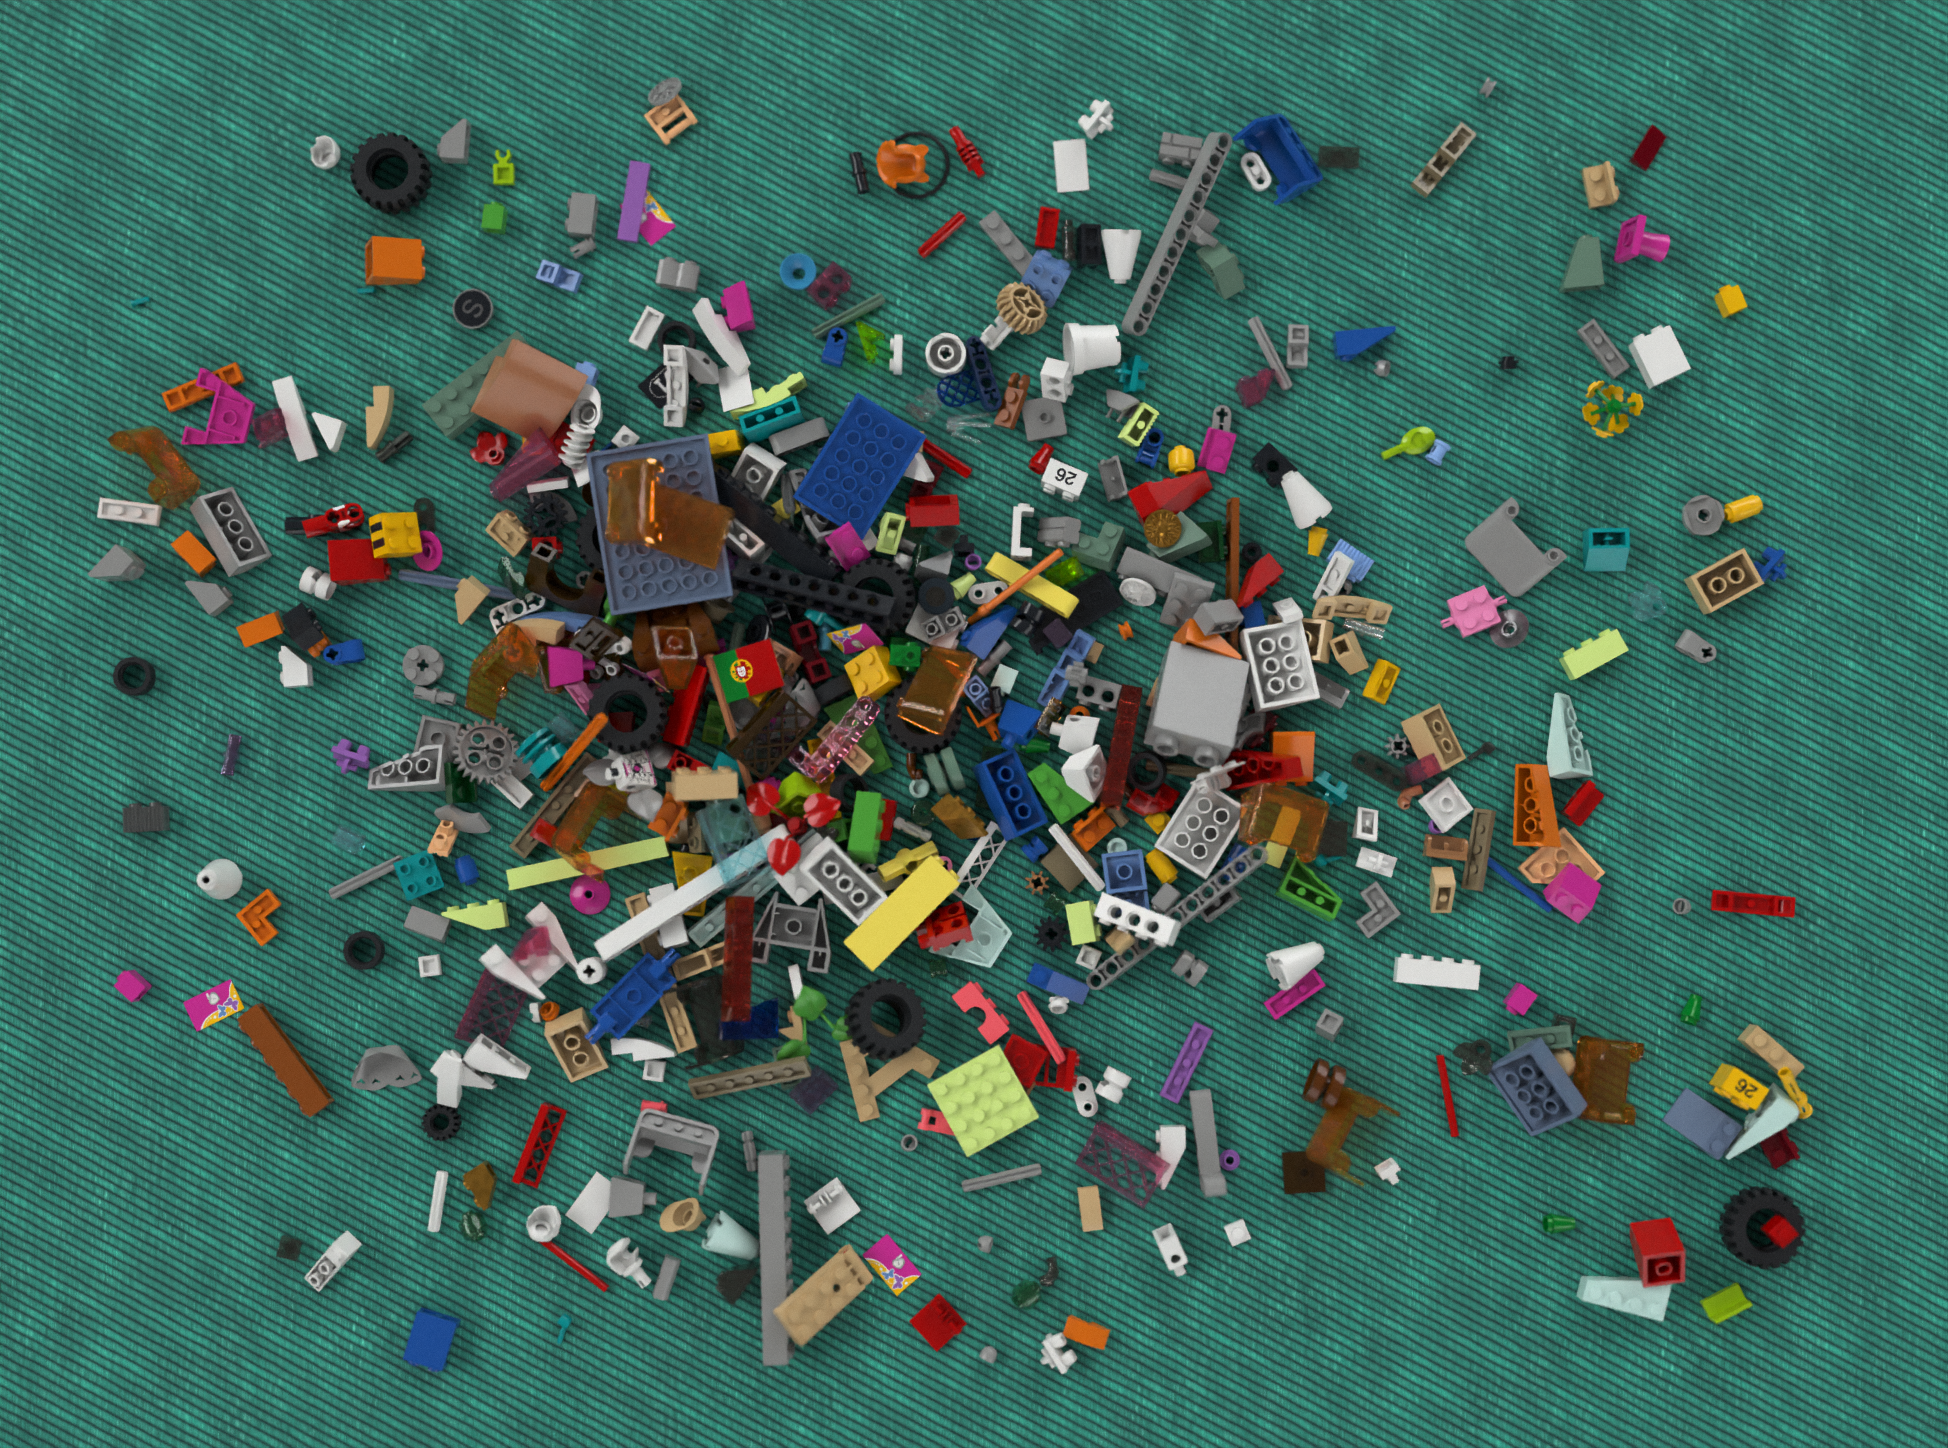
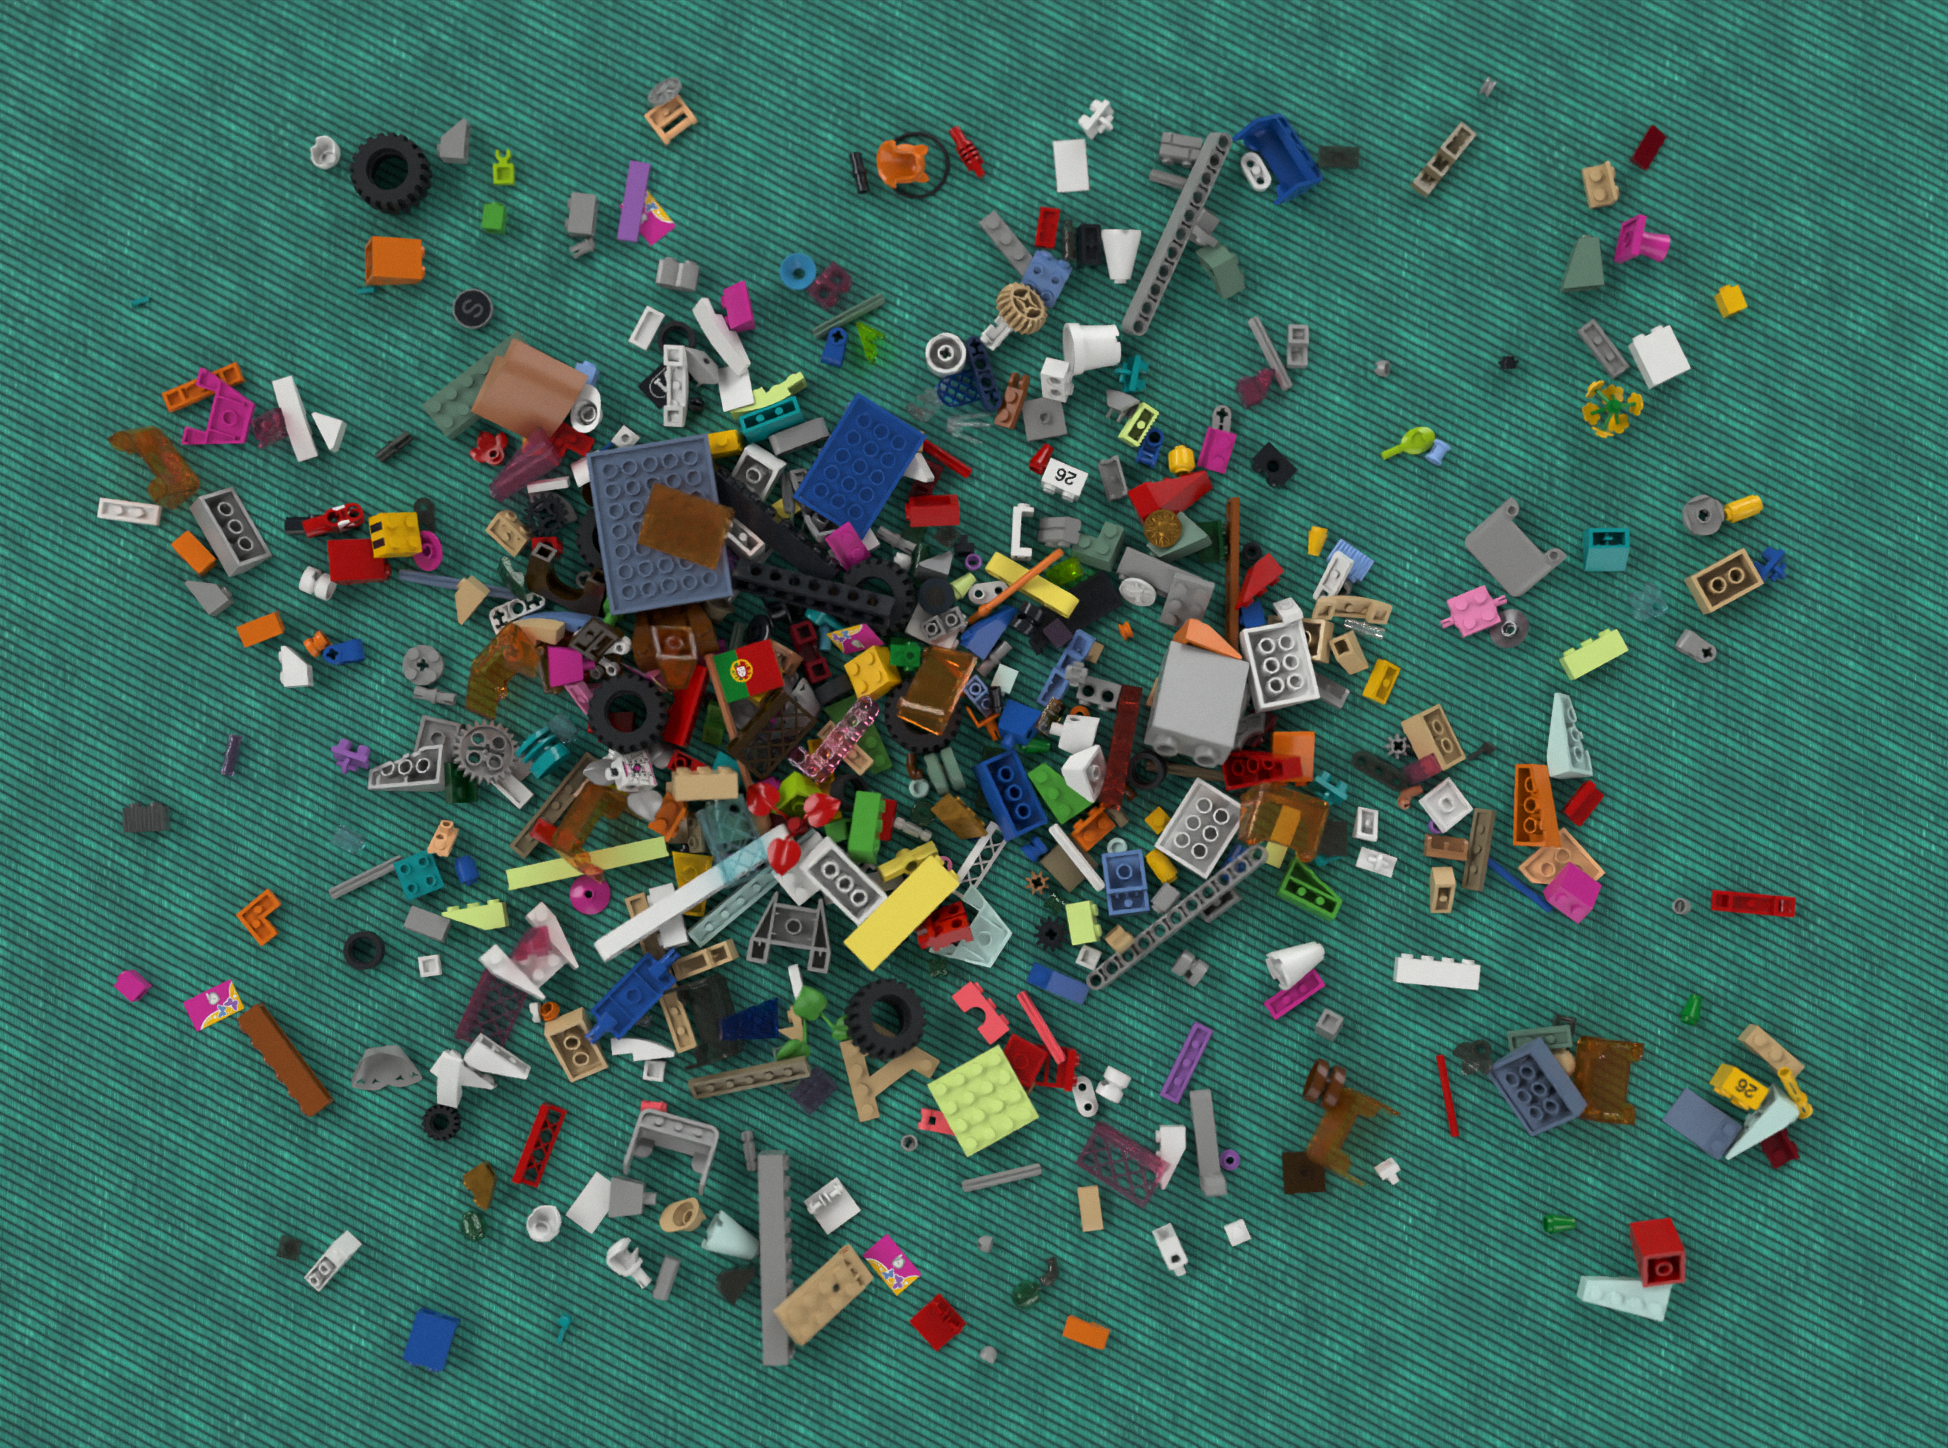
(118, 565): light grey slope -> none
(119, 673): black tyre -> none
(220, 879): white cone -> none
(303, 626): black brick -> none
(379, 415): tan slope -> none
(437, 1201): white axle -> none
(463, 820): light grey tile -> none
(559, 277): medium blue slope -> none
(573, 752): orange axle -> none
(575, 1265): red bar -> none
(576, 445): white piece -> none
(588, 977): white piece -> none
(632, 502): clear orange windscreen -> none
(737, 959): clear red brick -> none
(824, 832): clear smoke arm -> none
(890, 533): yellowish green slope -> none
(896, 345): white plate -> none
(942, 234): red axle -> none
(1054, 1355): white hips -> none
(1058, 1004): white plate -> none
(1109, 905): white brick -> none
(1147, 805): red tile -> none
(1216, 779): white hinge -> none
(1218, 617): light grey brick -> none
(1304, 500): white cone -> none
(1352, 343): blue slope -> none
(1381, 910): light grey plate -> none
(1519, 999): dark pink brick -> none
(1725, 1303): lime panel -> none
(1736, 1220): black tyre -> none
(1779, 1231): red brick -> none

